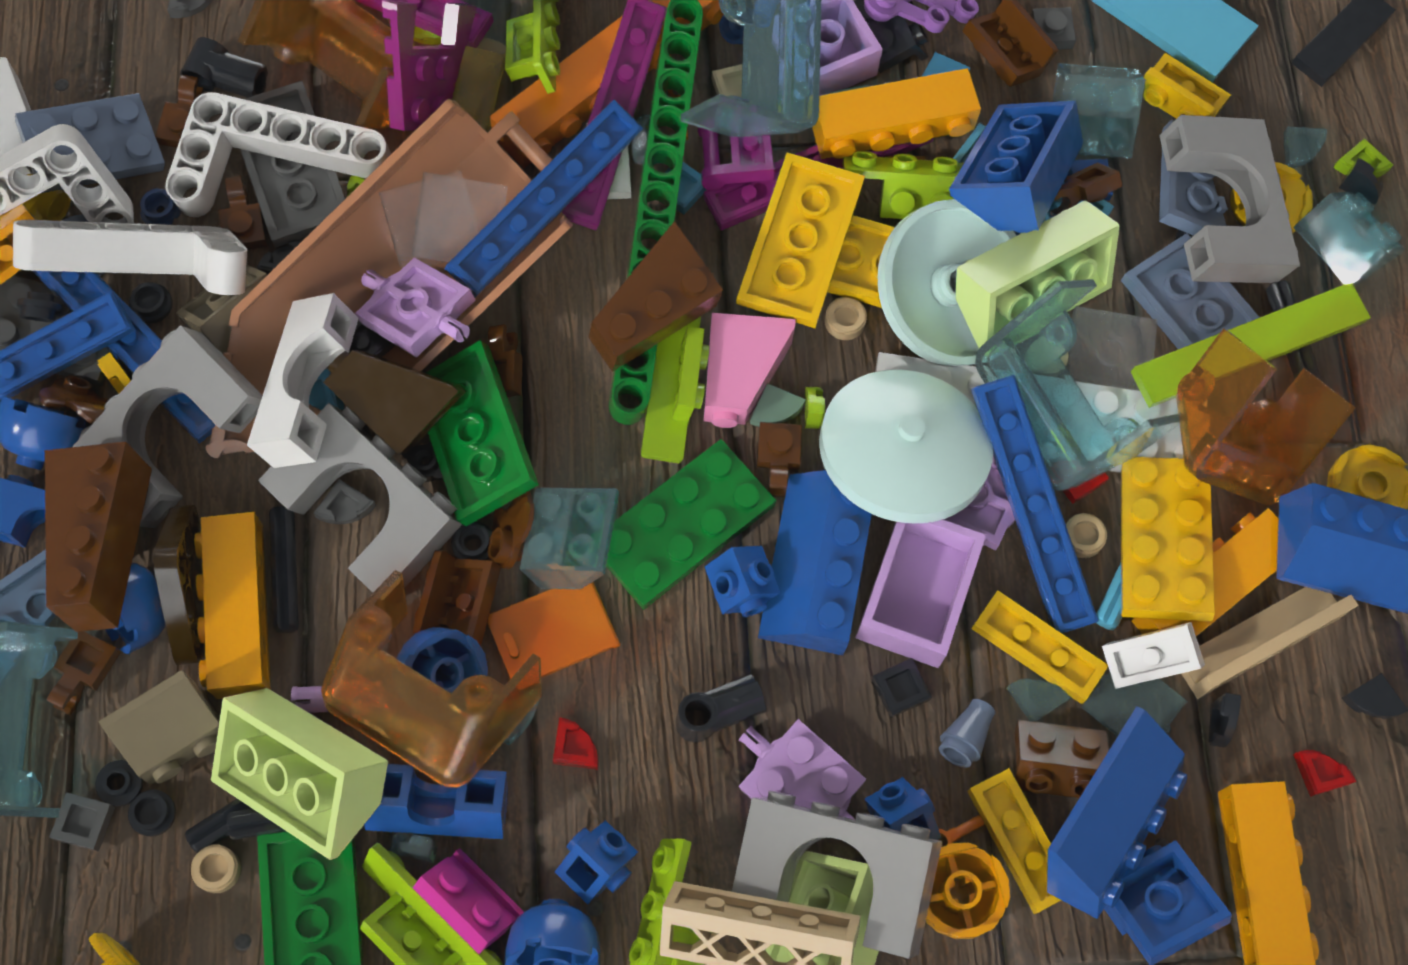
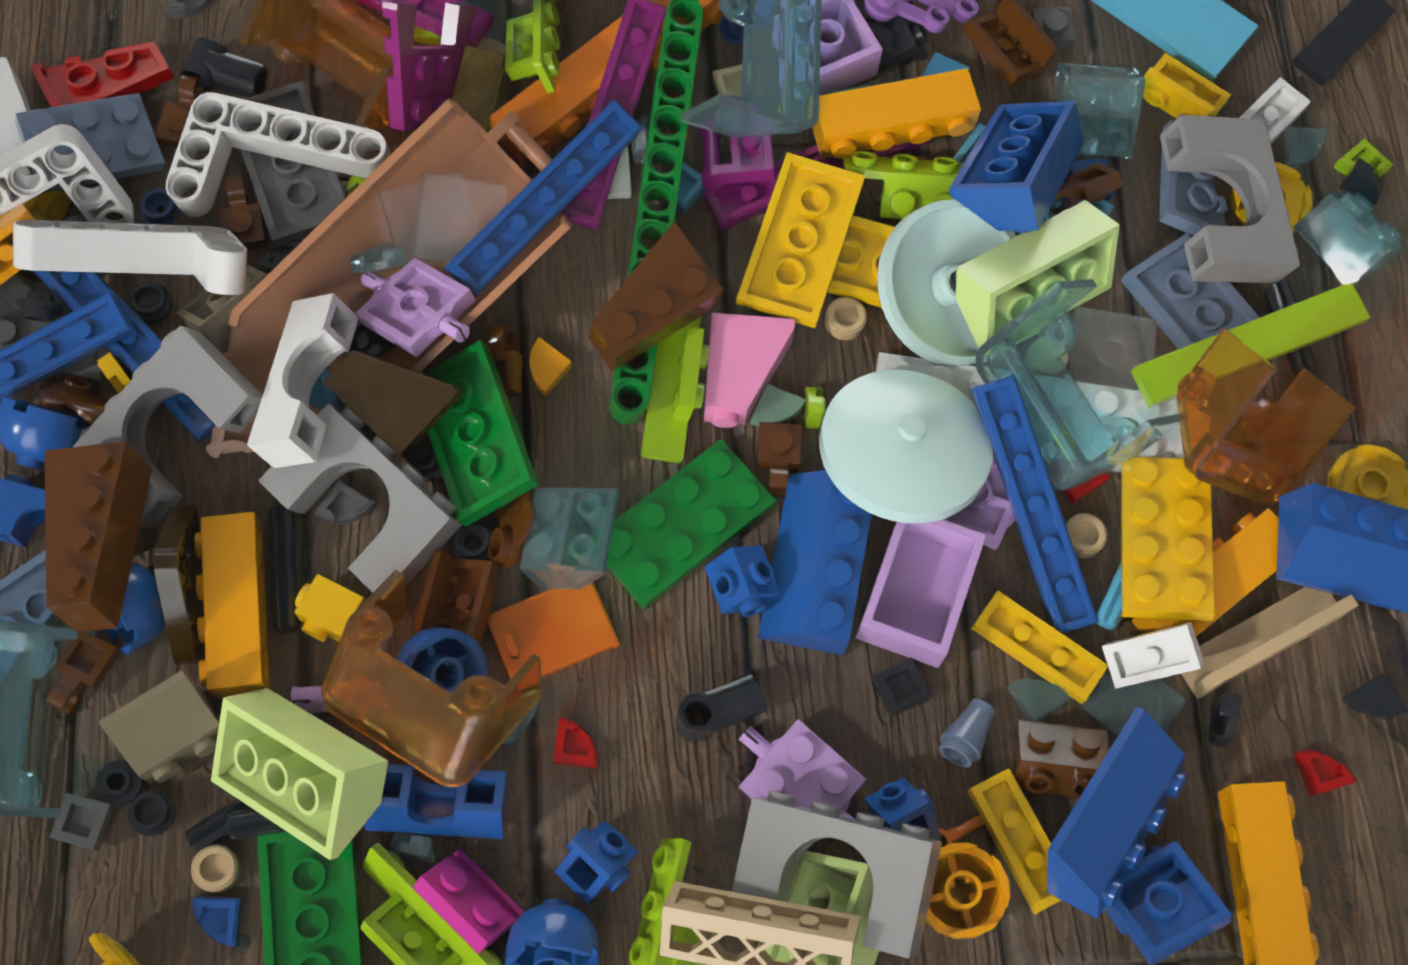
(115, 74): none -> red wing
(220, 918): none -> blue tile
(325, 608): none -> yellow brick
(378, 259): none -> clear light blue tile
(547, 366): none -> light orange tile
(1278, 108): none -> white plate

